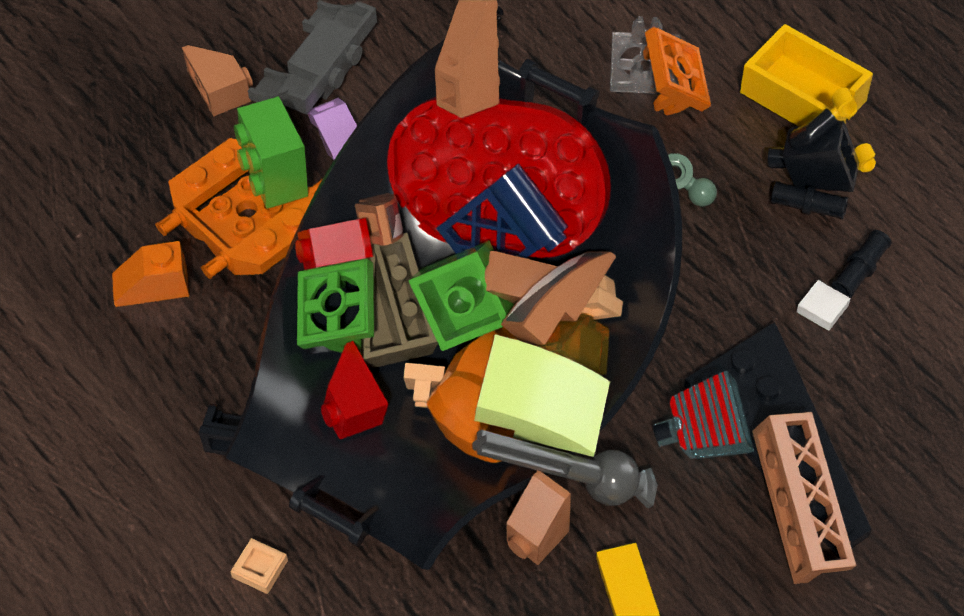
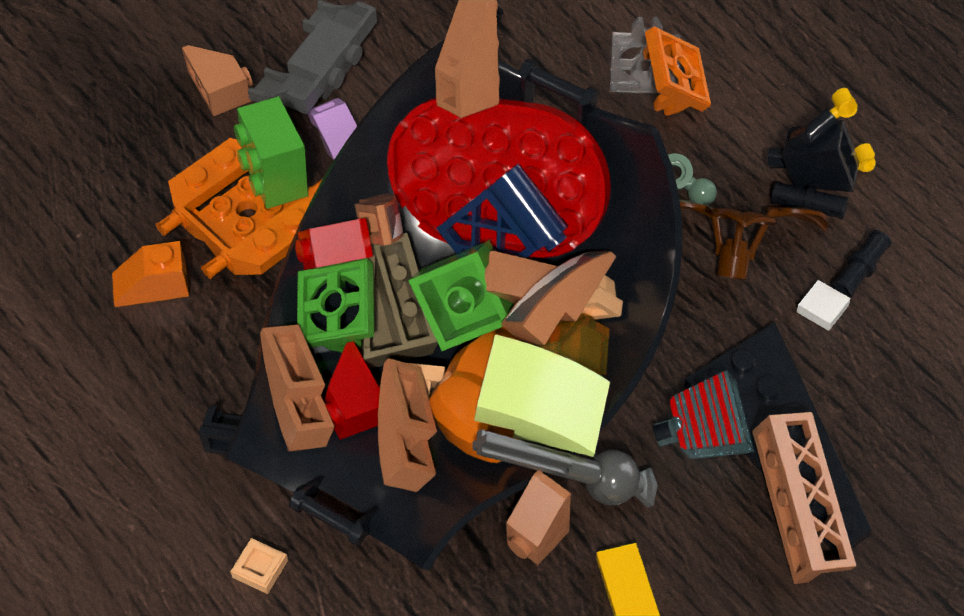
(295, 388): none -> nougat slope
(404, 427): none -> nougat slope
(735, 256): none -> reddish brown plant
(800, 76): yellow piece -> none

